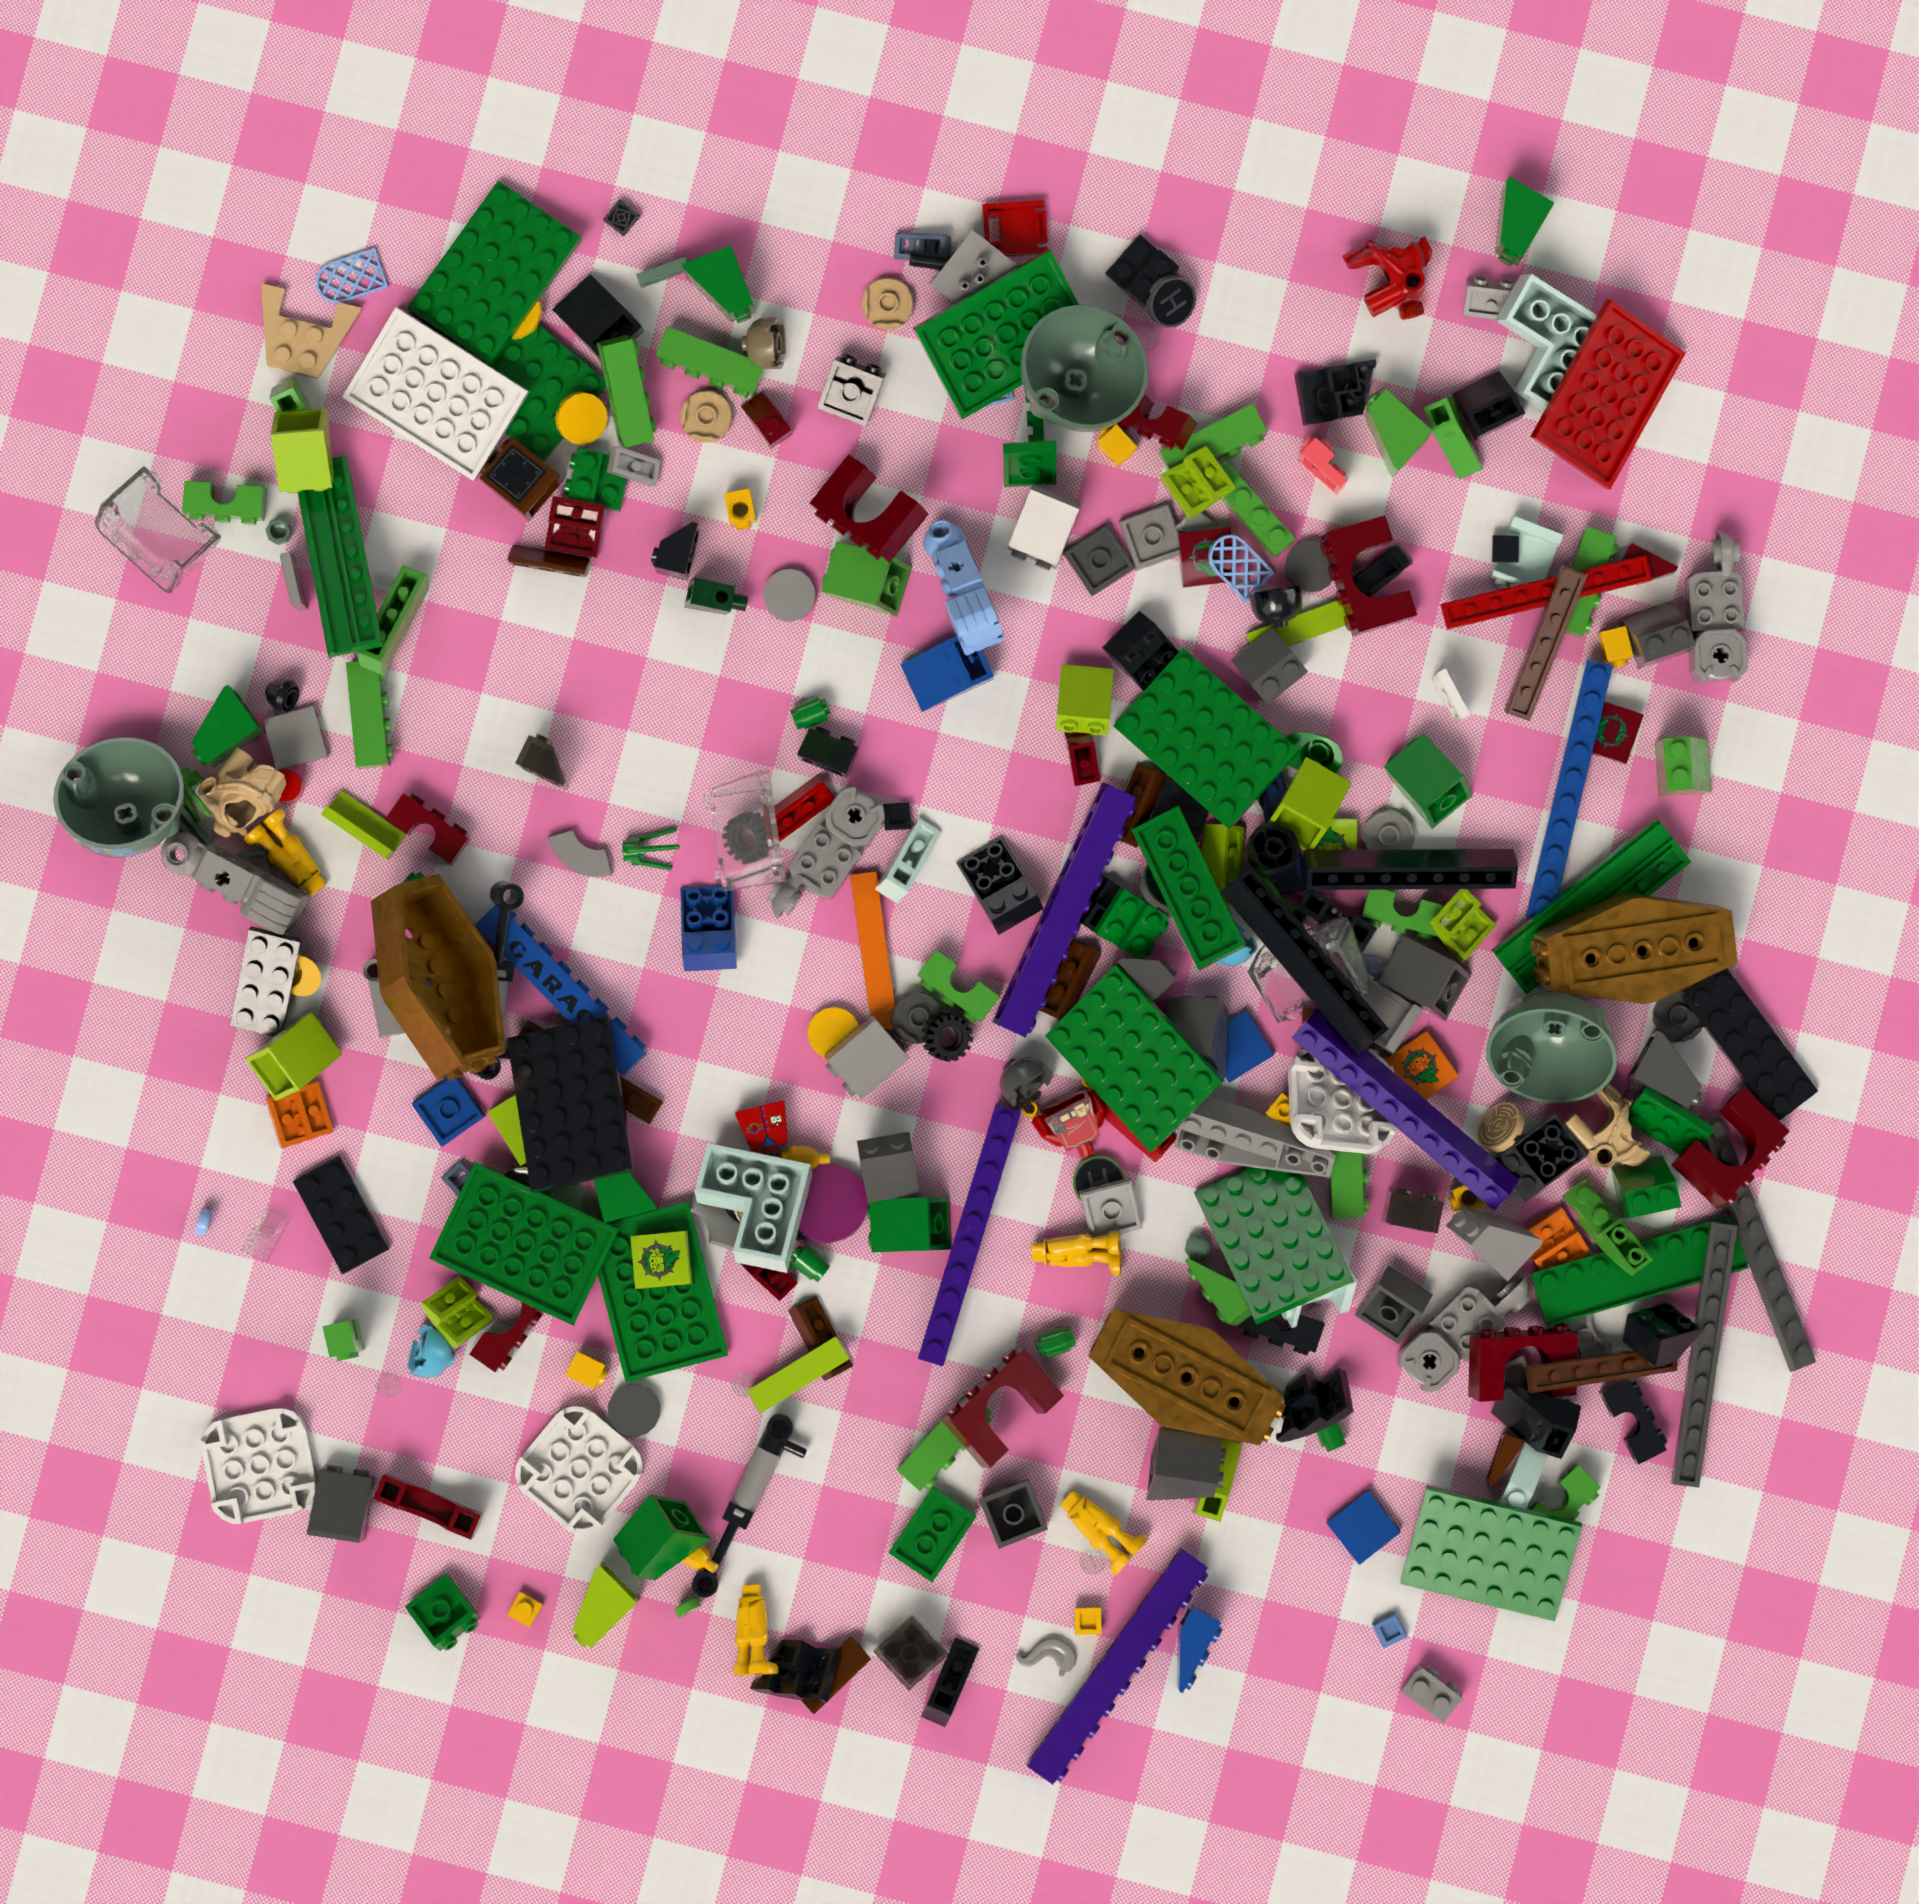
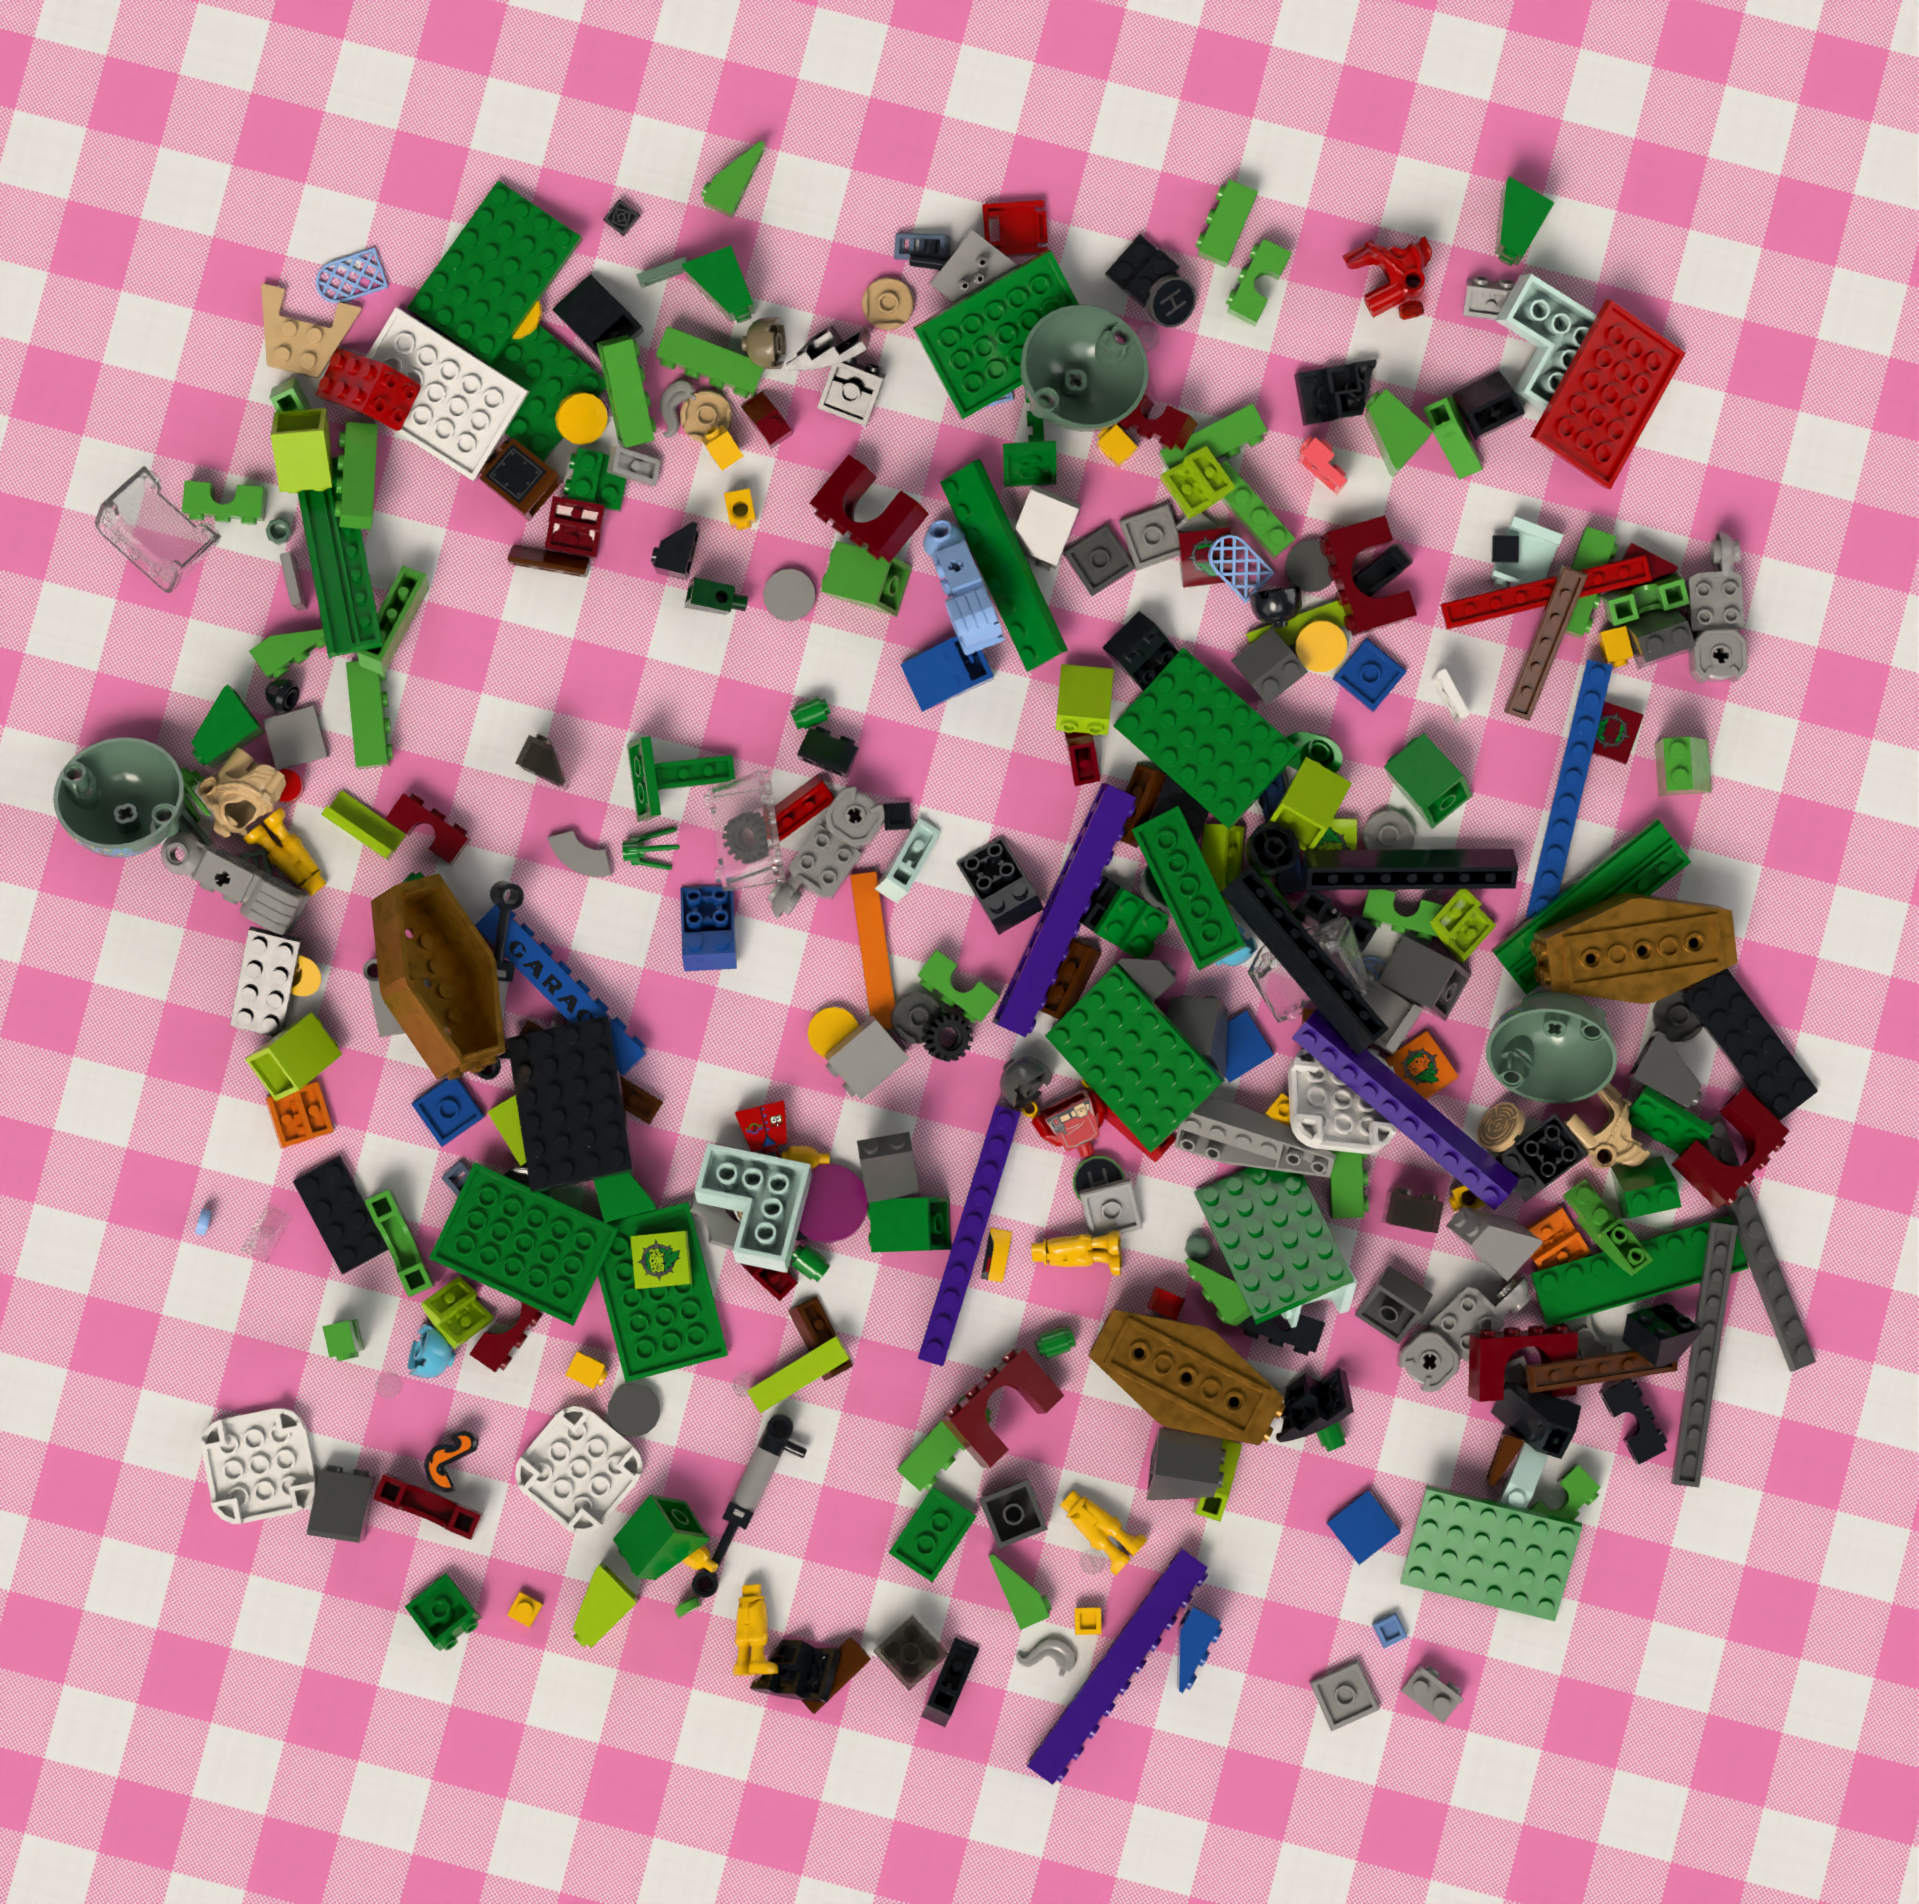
(283, 650): none -> bright green slope
(358, 475): none -> bright green brick
(368, 388): none -> red bracket
(400, 1242): none -> bright green arch
(444, 1454): none -> black animal
(652, 777): none -> green piece
(671, 397): none -> light grey piece
(721, 447): none -> yellow brick
(731, 183): none -> bright green slope
(829, 349): none -> slope
(996, 1255): none -> yellow sticker
(1003, 565): none -> green plate
(1022, 1597): none -> bright green slope
(1165, 1303): none -> red piece
(1226, 223): none -> bright green brick
(1267, 260): none -> bright green arch
(1320, 645): none -> yellow tile
(1344, 1695): none -> light grey tile
(1369, 675): none -> blue tile
(1660, 593): none -> bright green arch

